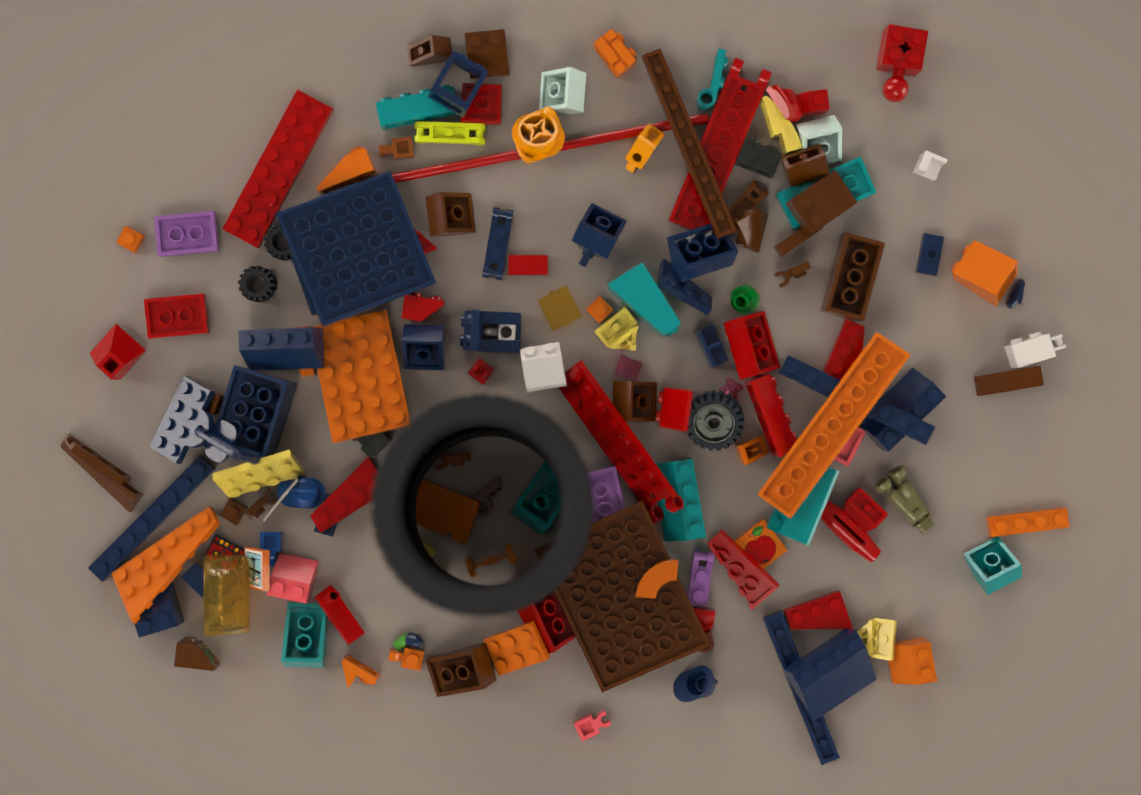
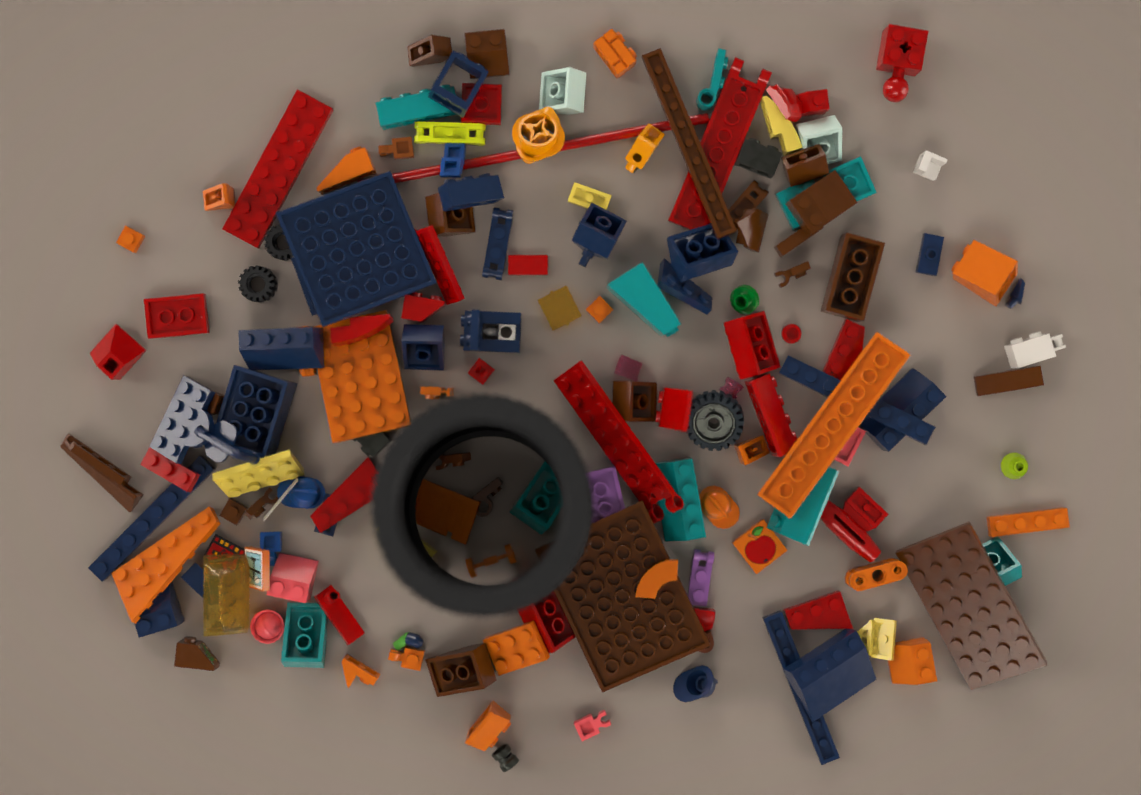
(167, 469): none -> red plate
(186, 233): medium lavender plate -> none
(219, 197): none -> orange slope
(267, 626): none -> coral hat
(359, 329): none -> red slope
(435, 392): none -> orange plate
(439, 264): none -> red plate
(453, 160): none -> blue slope
(470, 192): none -> dark blue brick
(488, 727): none -> orange slope
(505, 757): none -> pearl dark grey wheel
(543, 367): white slope -> none
(584, 196): none -> light yellow plate
(619, 331): light yellow slope -> none
(711, 346): dark blue panel -> none
(719, 507): none -> orange piece
(743, 569): red wing -> none
(791, 333): none -> red plate
(886, 576): none -> orange piece
(905, 498): olive piece -> none
(971, 607): none -> reddish brown plate
(1014, 466): none -> lime cone

